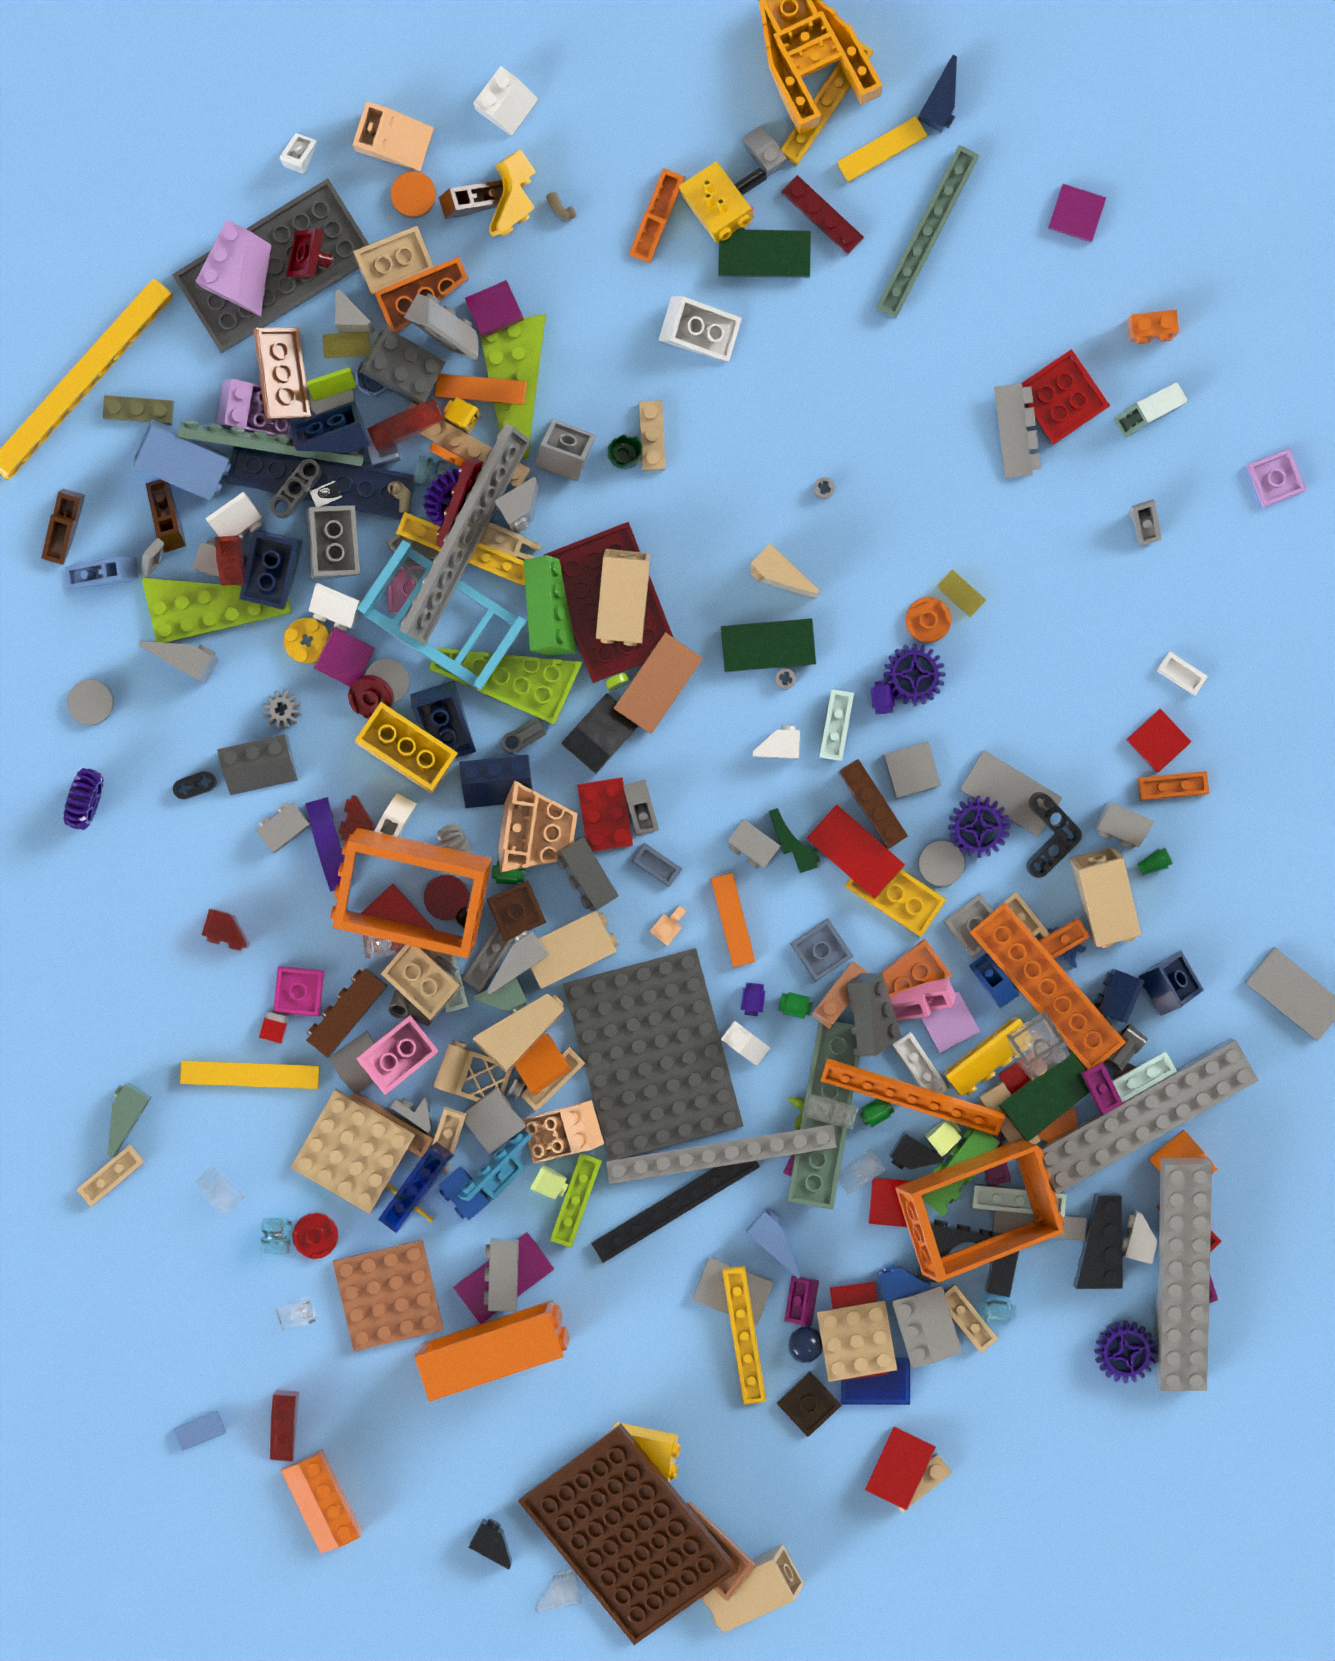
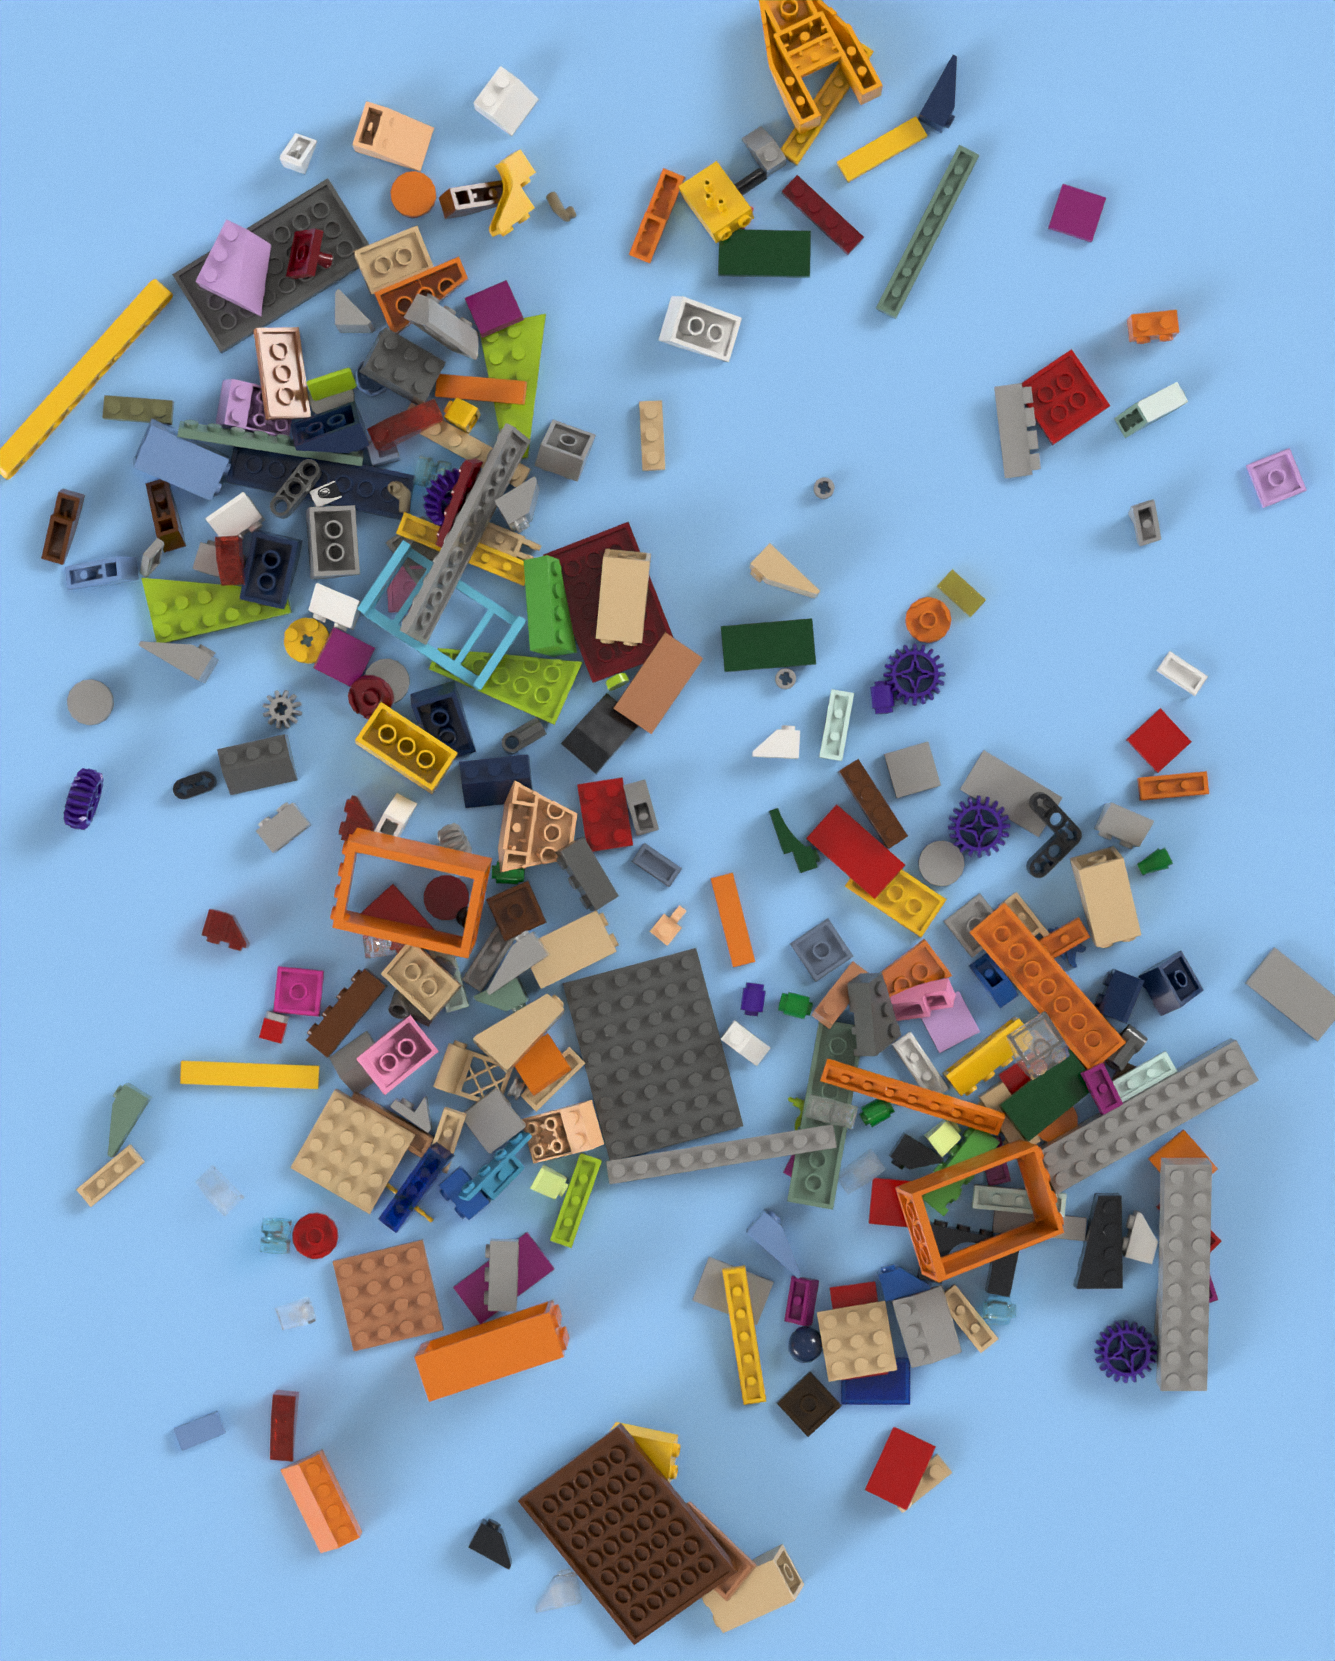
(326, 839): dark purple slope -> none
(346, 345): clear yellow tile -> none
(446, 454): orange tile -> none
(625, 451): dark green hair -> none
(670, 1208): black tile -> none
(753, 844): light grey brick -> none

